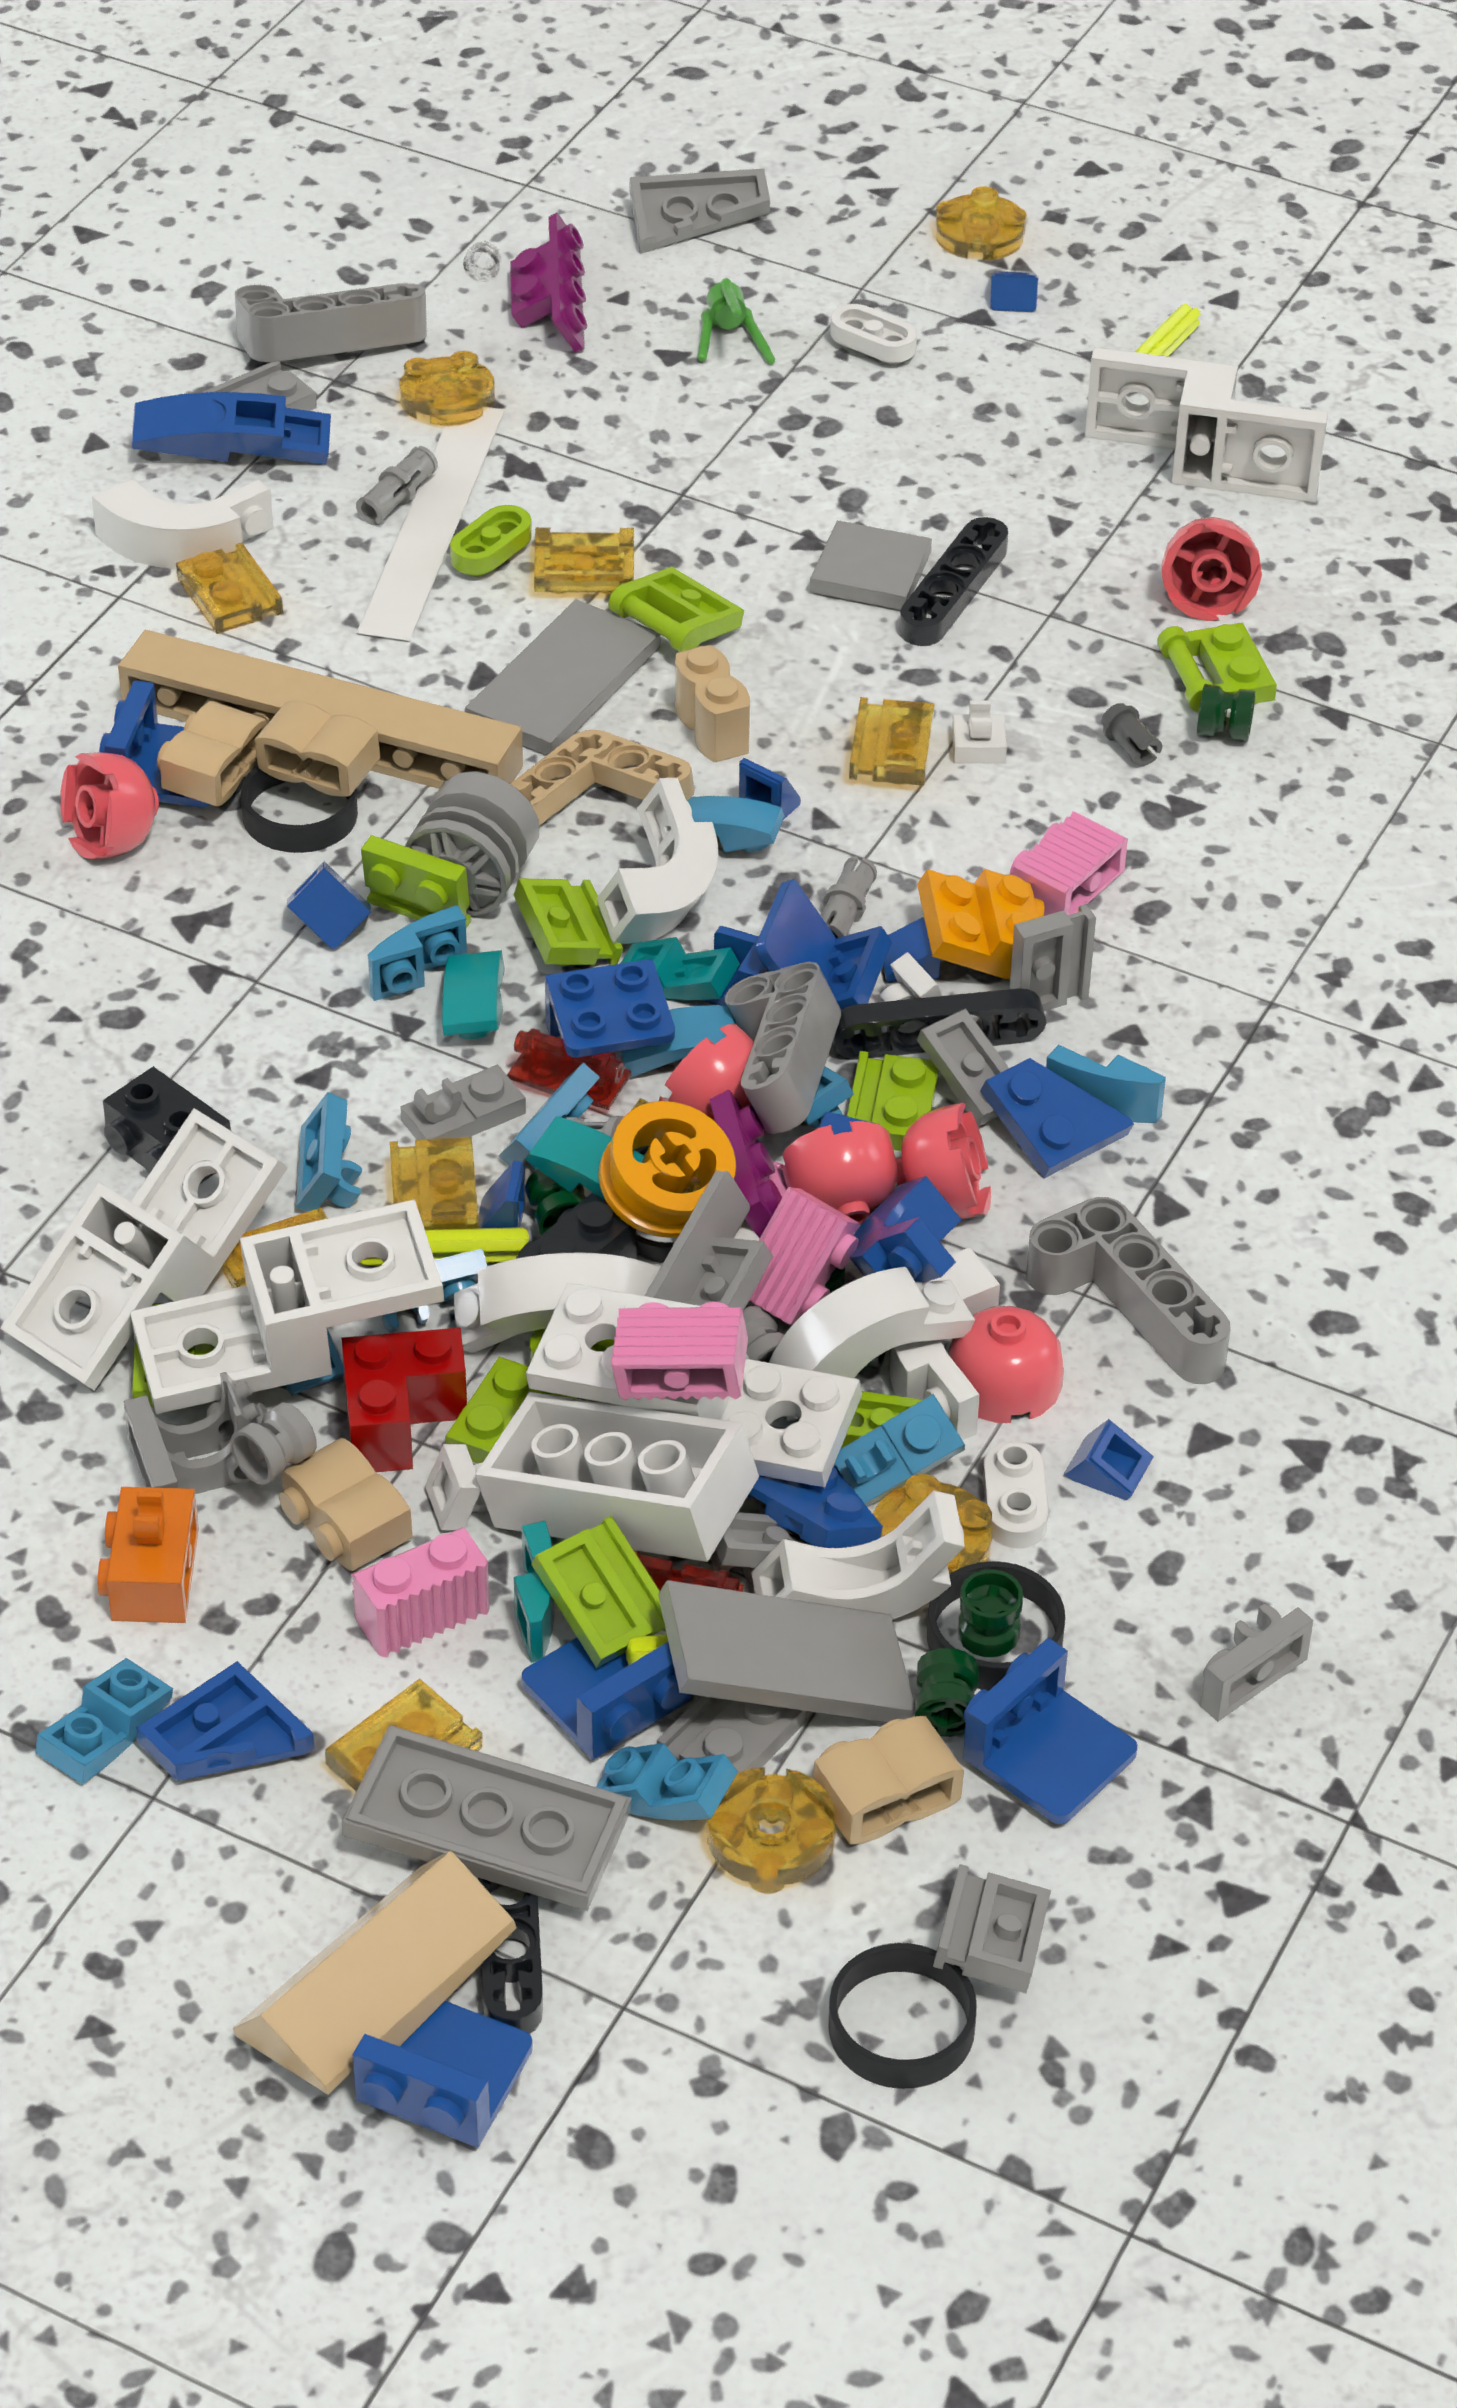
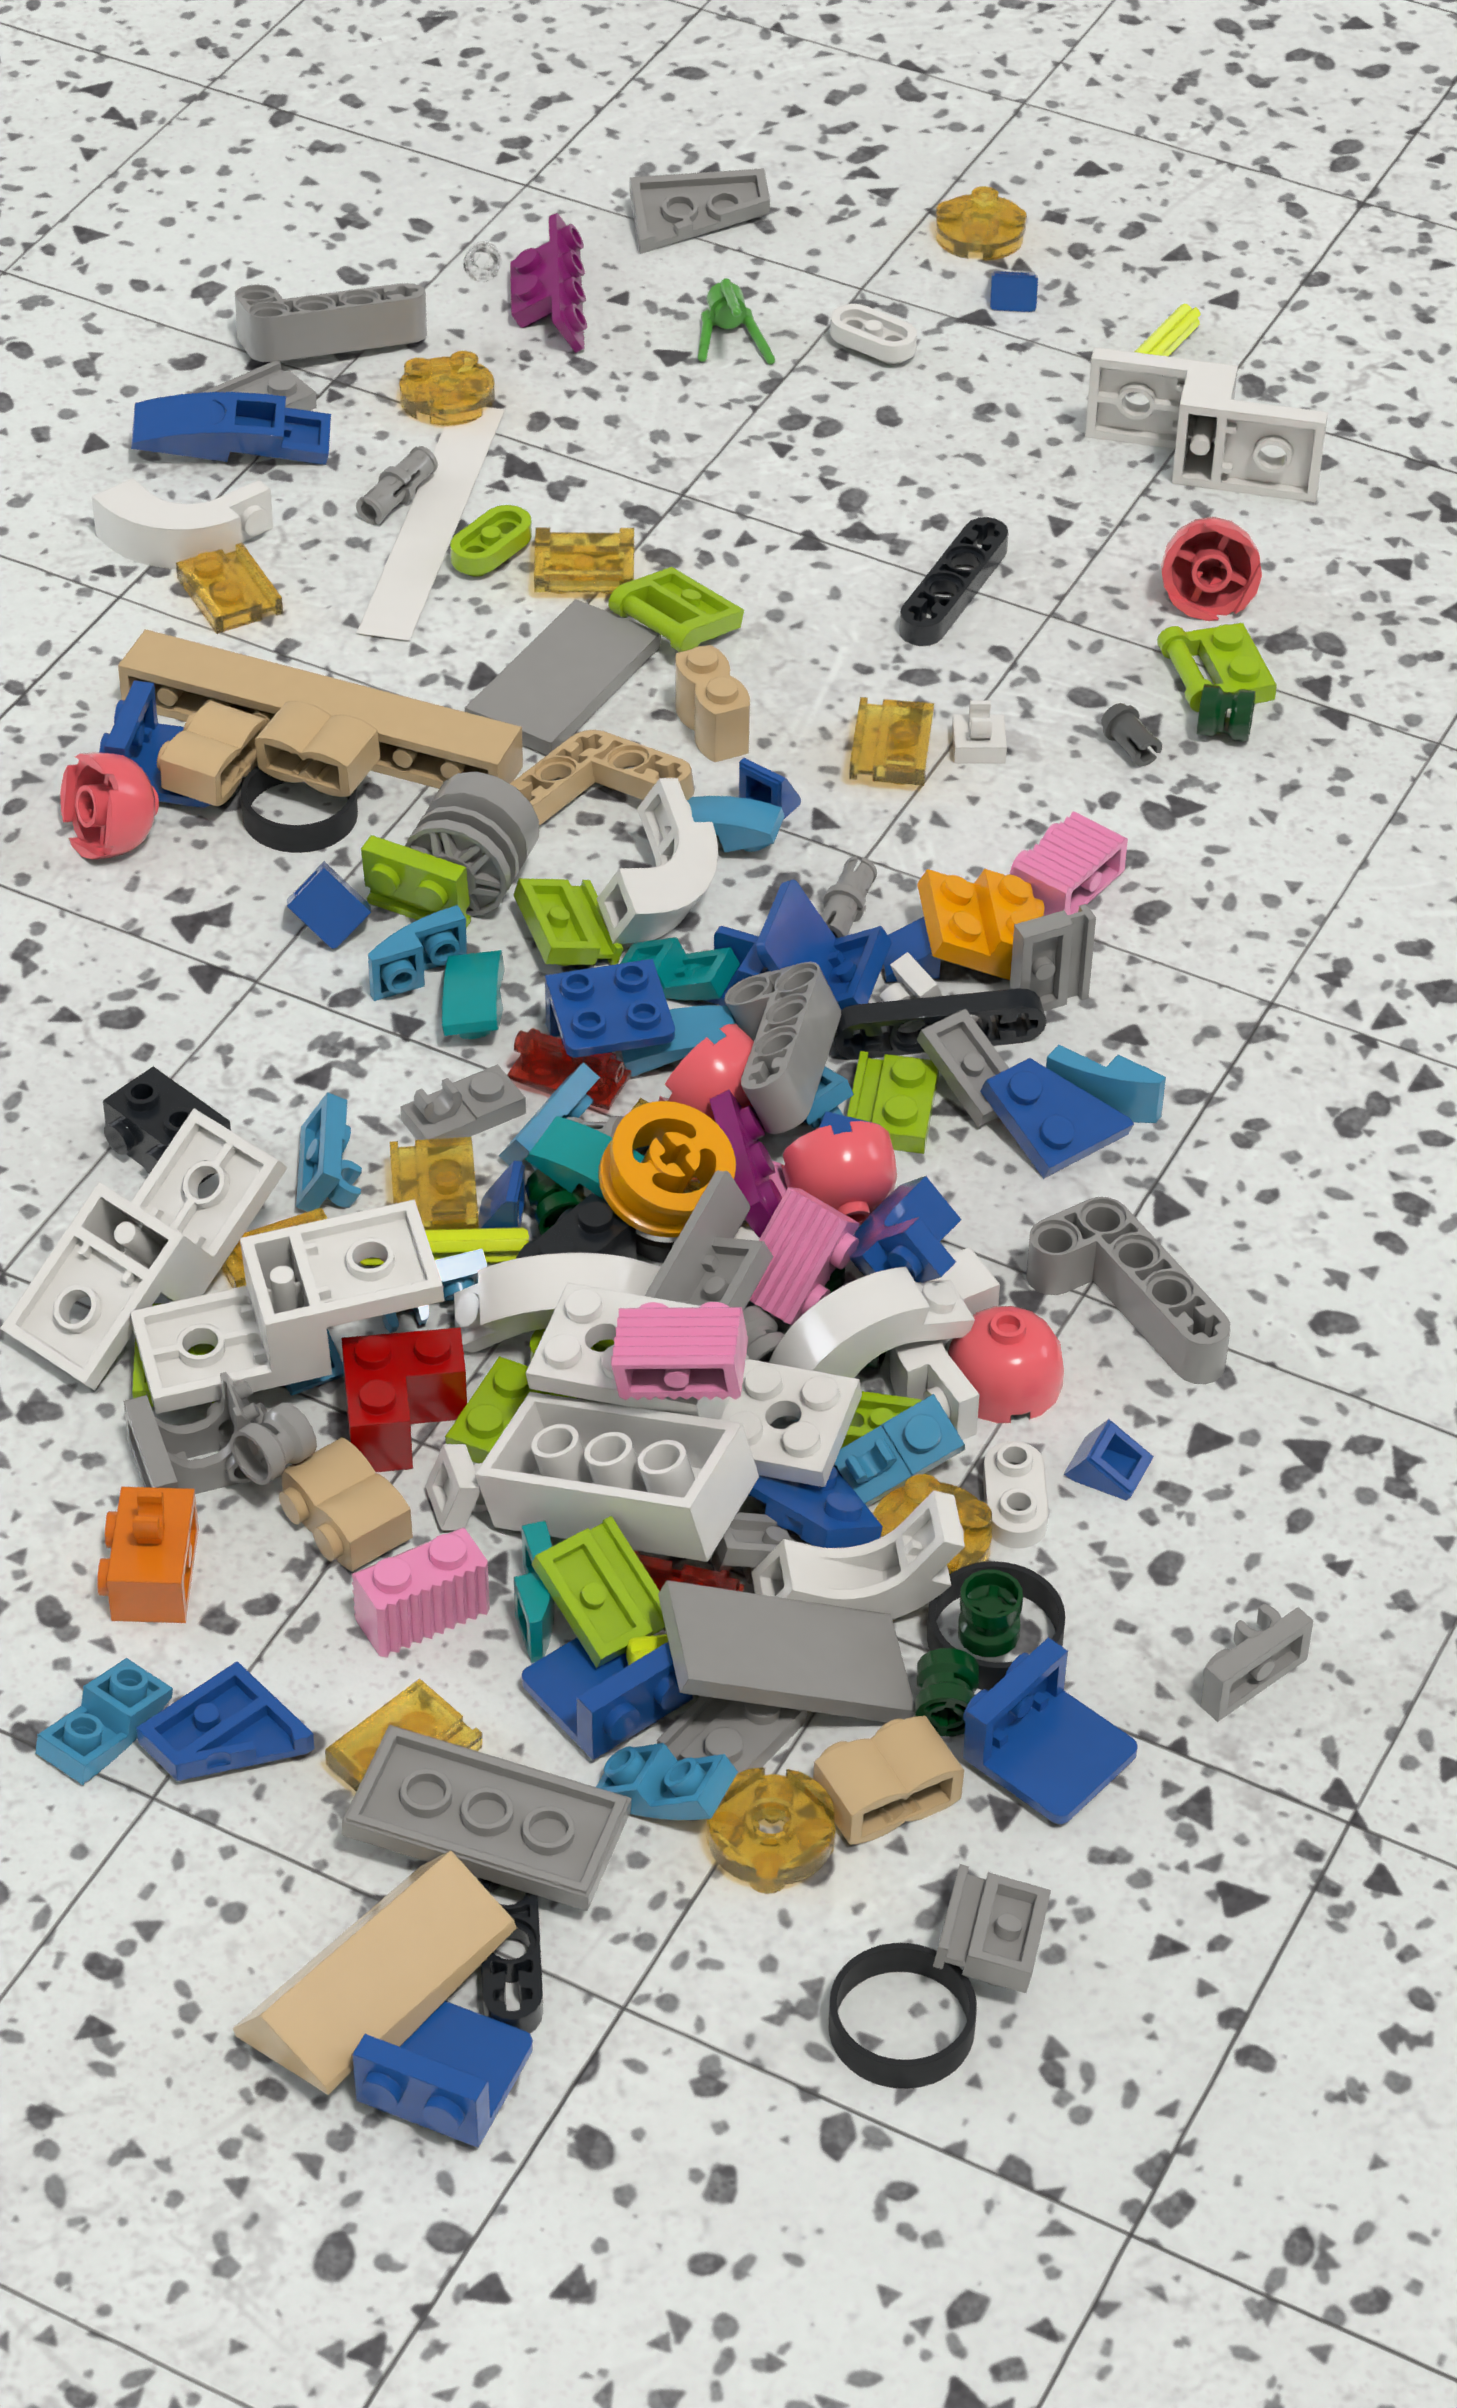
(870, 565): light grey tile -> none
(951, 1154): coral cylinder -> none

